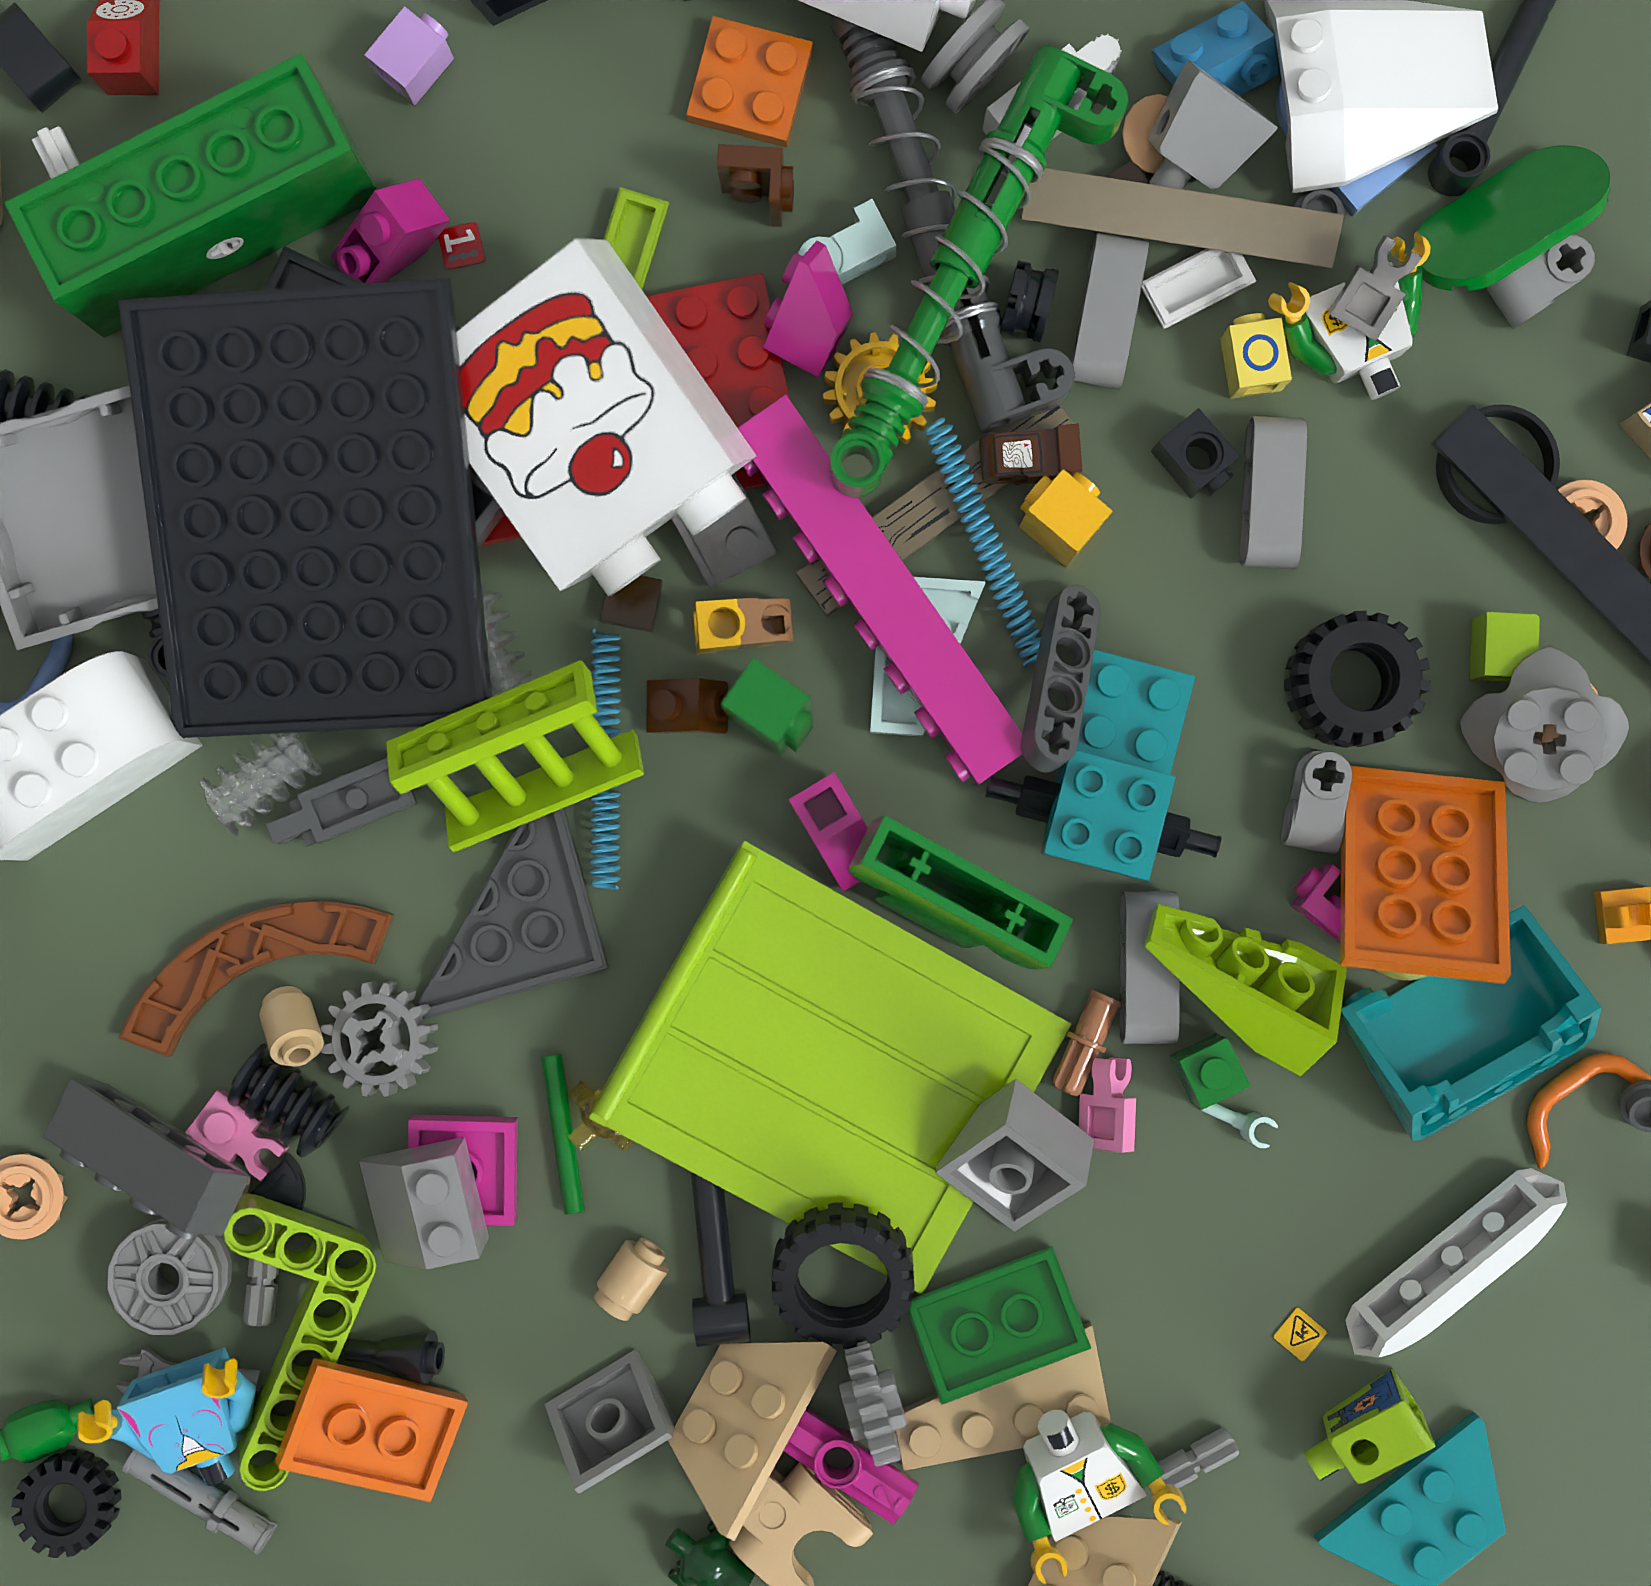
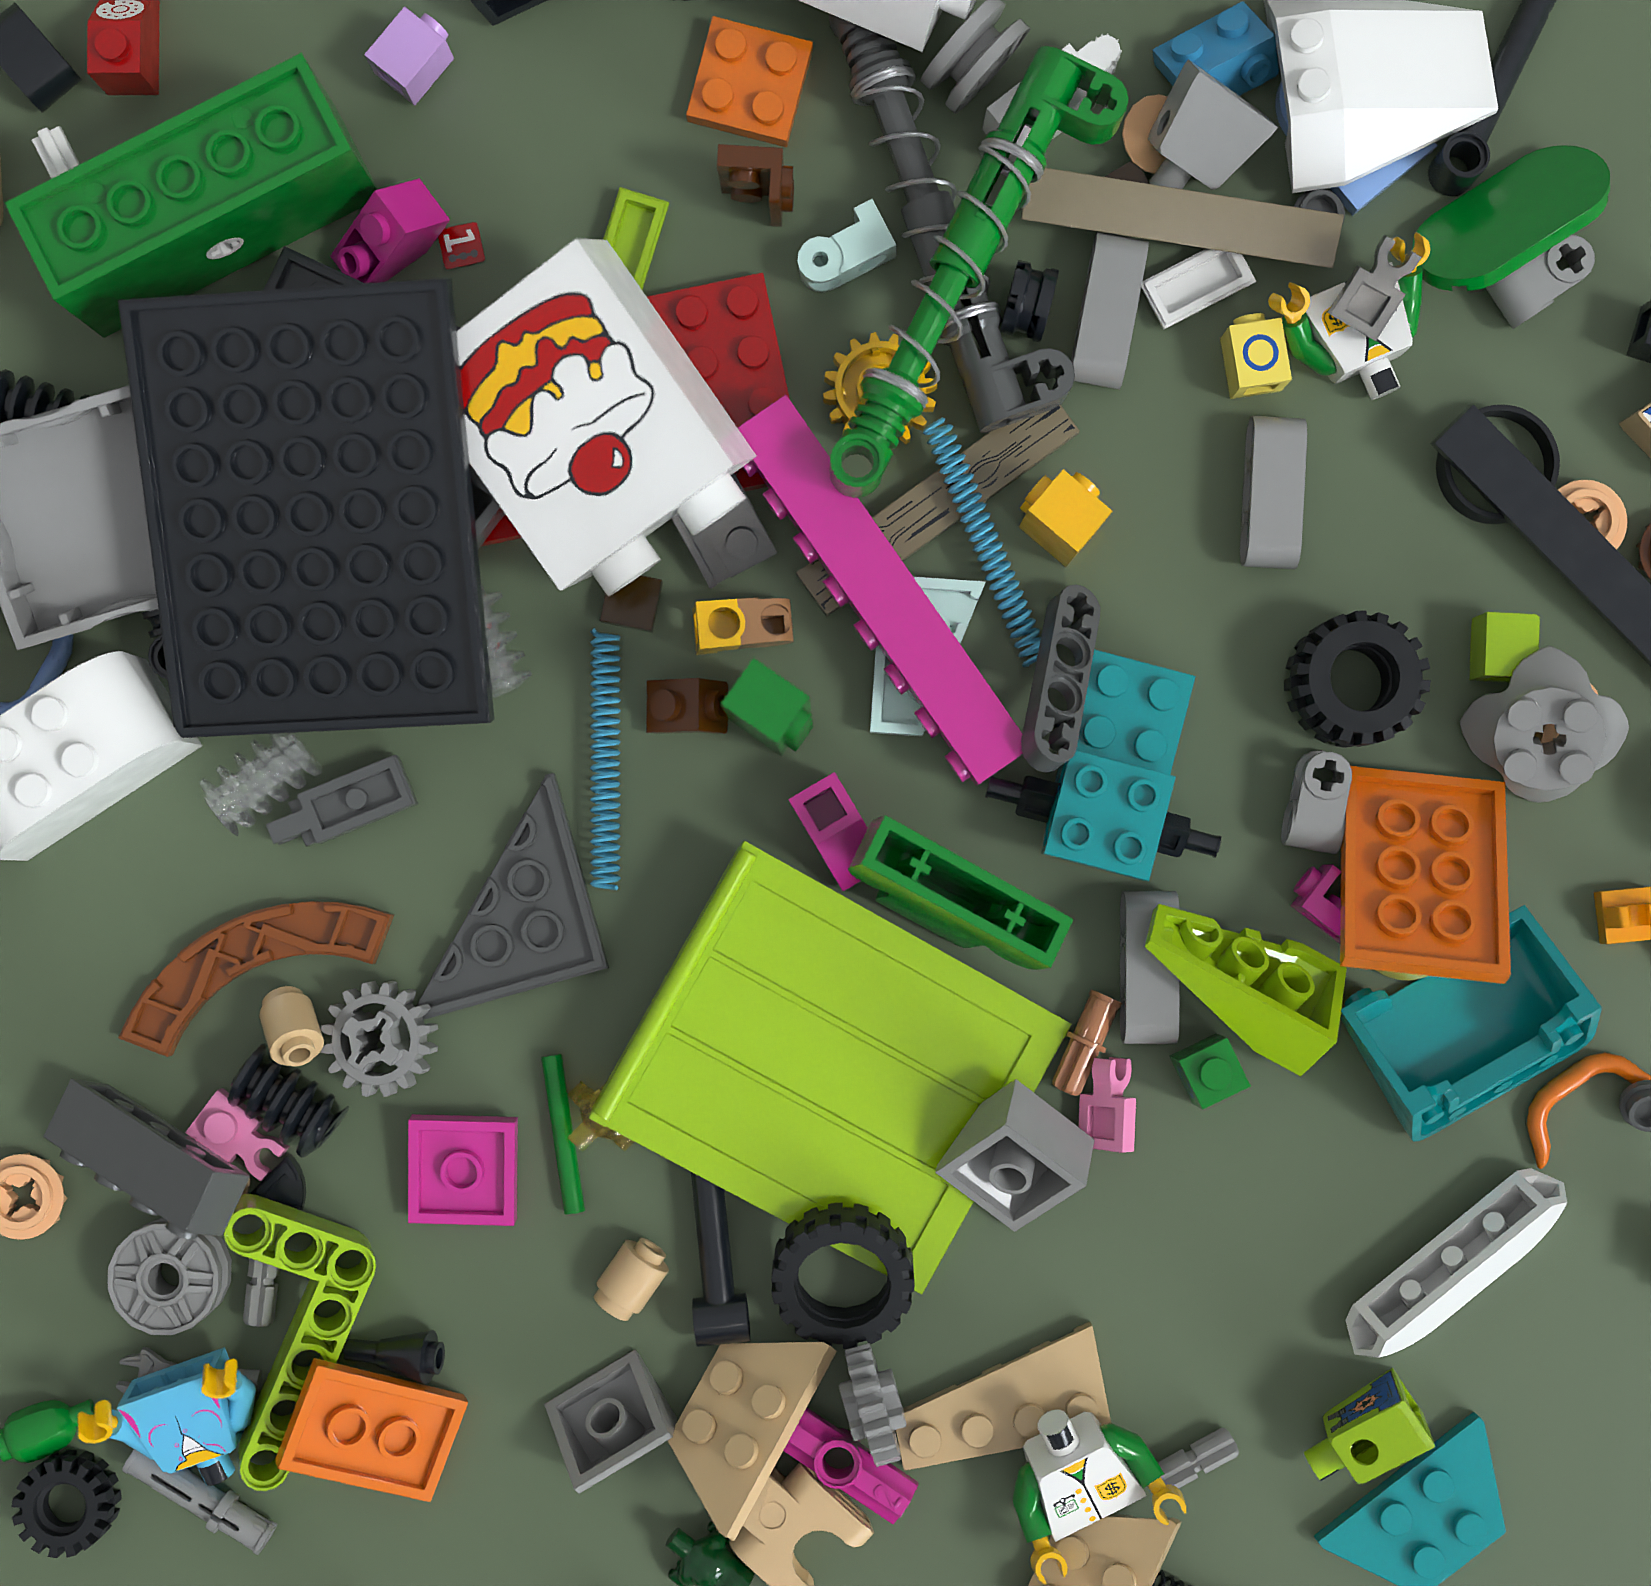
(426, 1205): light grey slope -> none
(503, 723): lime fence -> none
(813, 313): dark pink slope -> none
(997, 1325): green tile -> none
(1030, 455): reddish brown leg -> none
(1199, 432): black brick -> none
(1245, 1123): light aqua hand -> none
(1300, 1334): yellow sticker -> none

